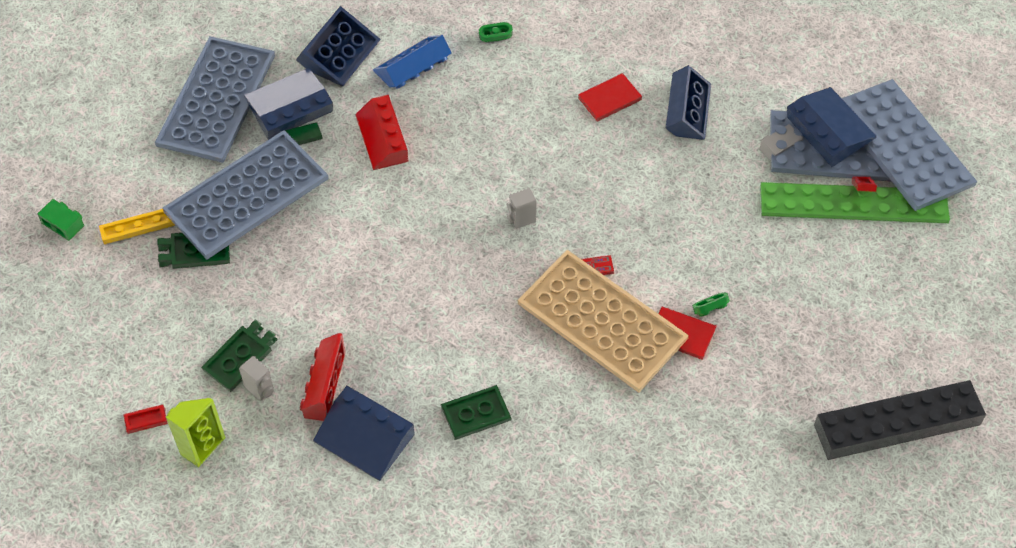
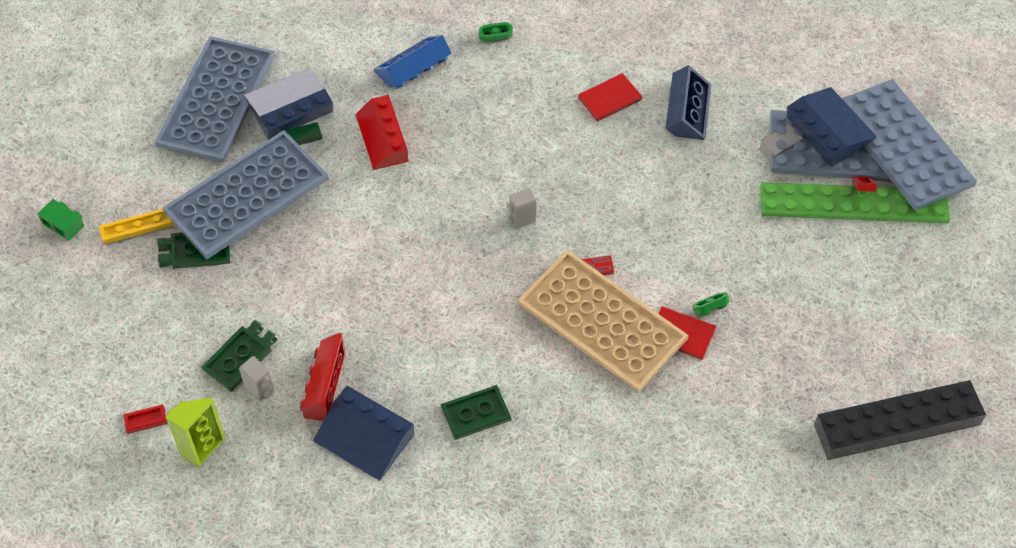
(338, 48): dark blue slope -> none

